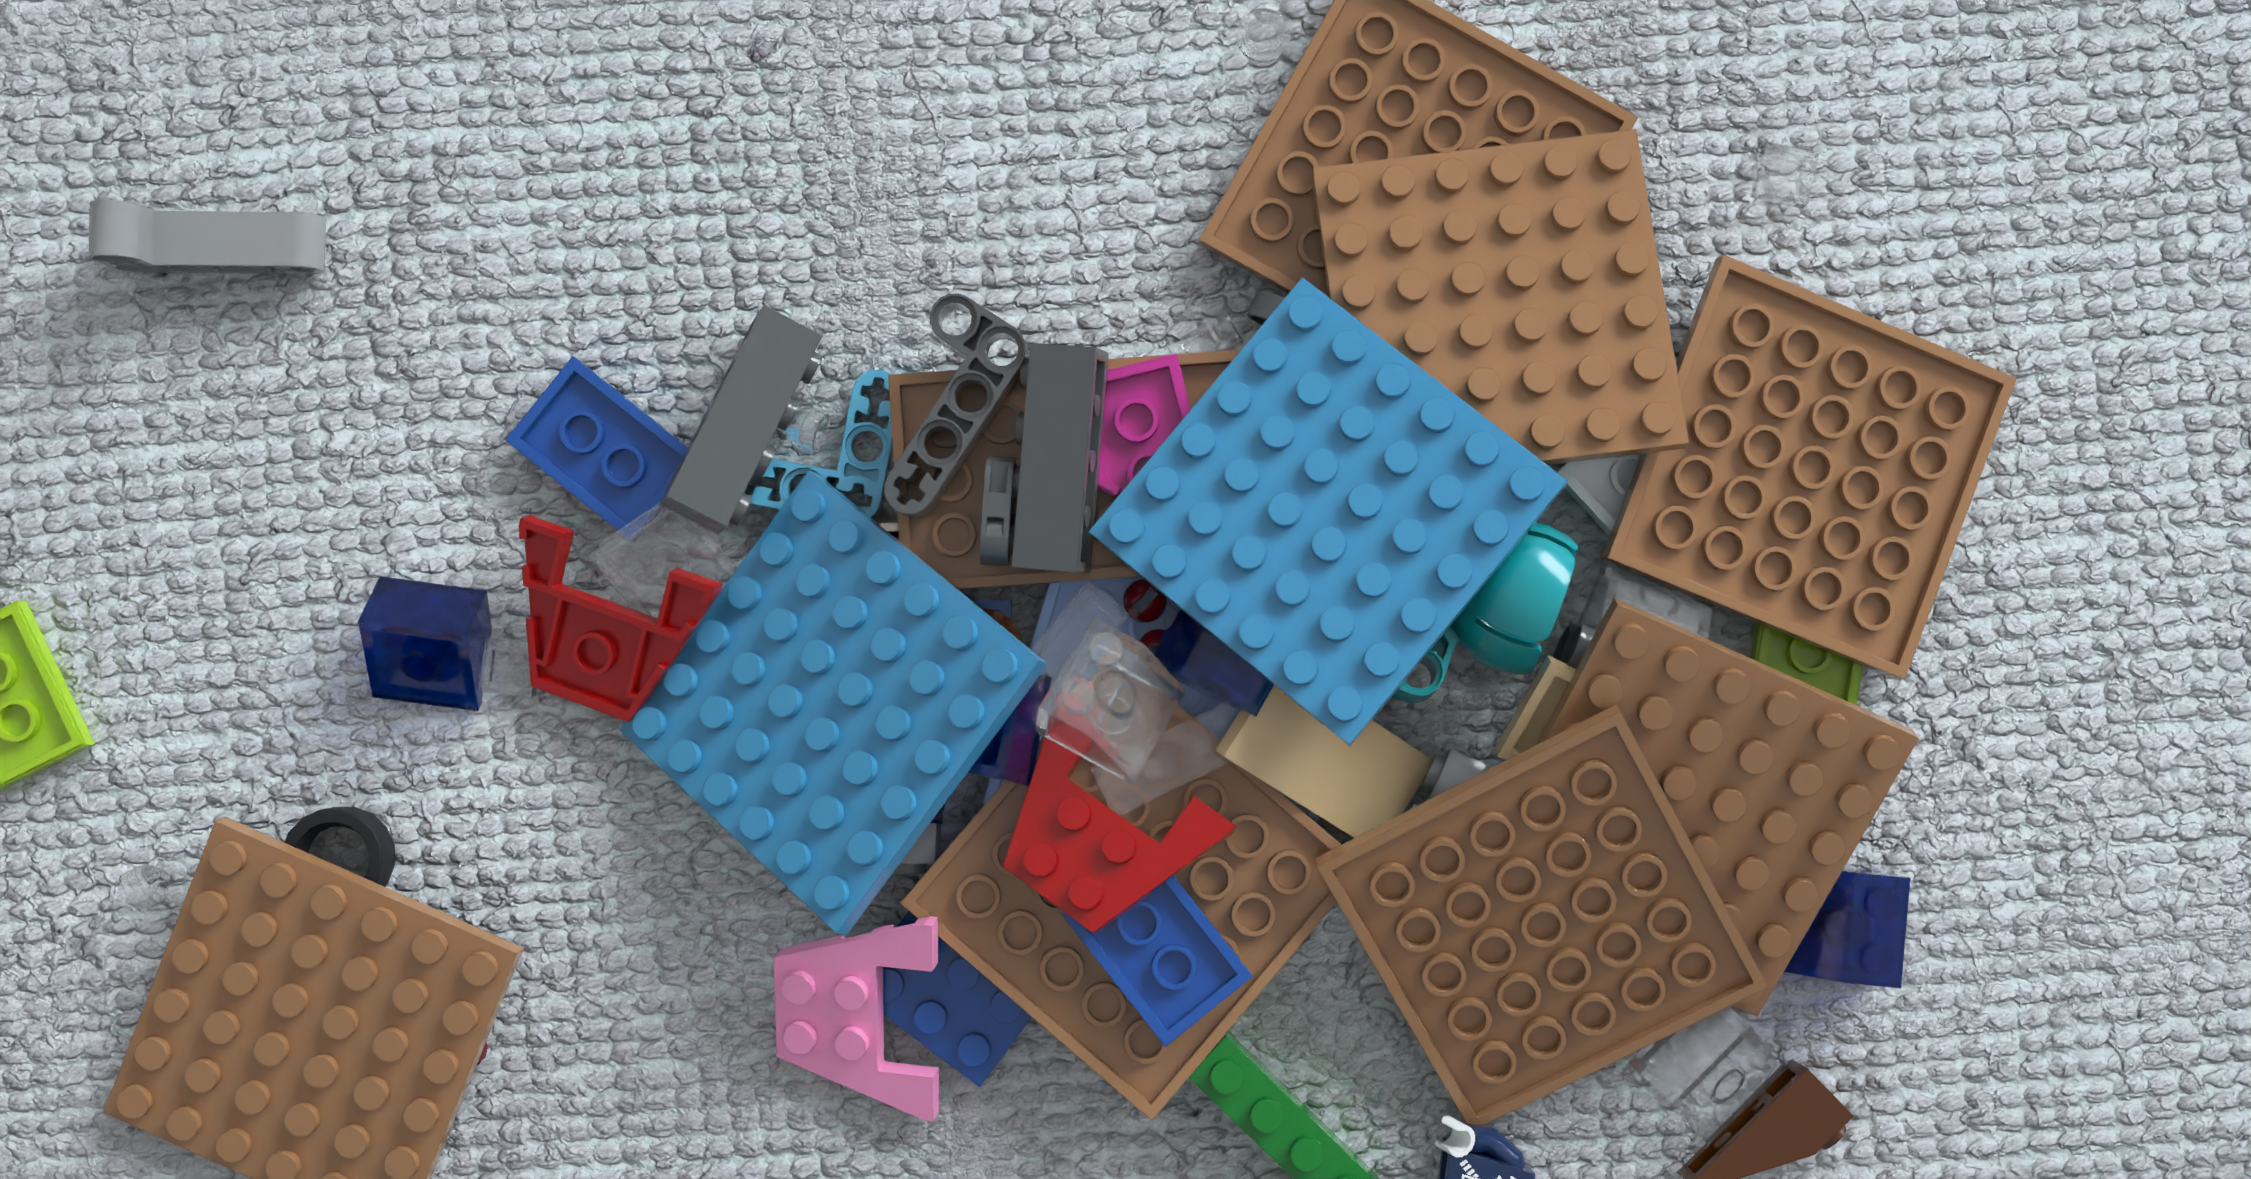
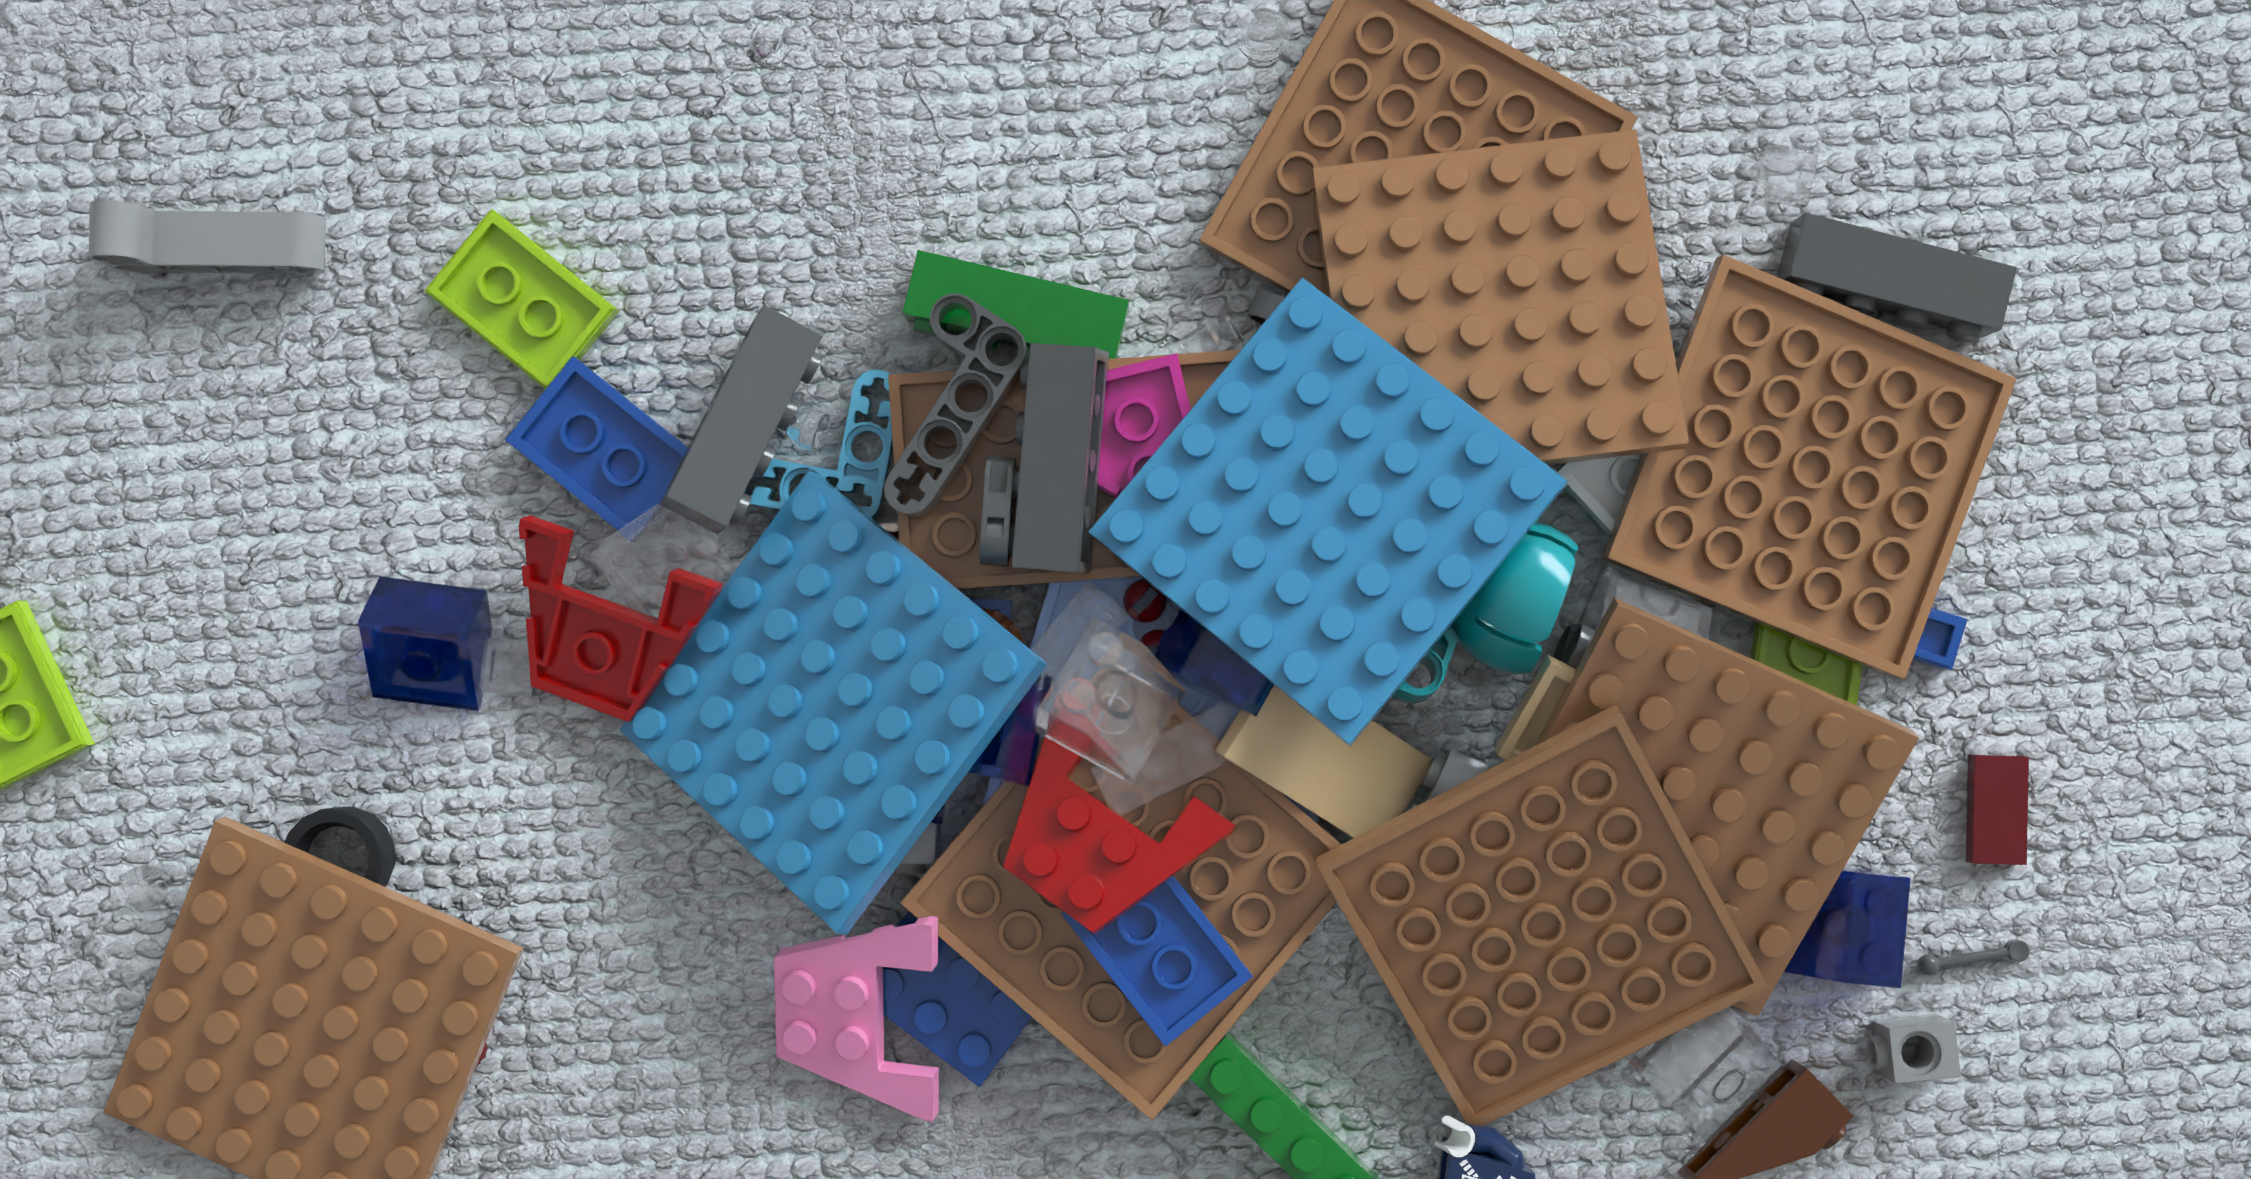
(521, 299): none -> lime tile
(1035, 307): none -> green brick
(1897, 277): none -> dark grey brick
(1936, 1054): none -> light grey brick
(1940, 640): none -> blue tile
(1997, 809): none -> dark red tile
(2014, 950): none -> dark grey hinge

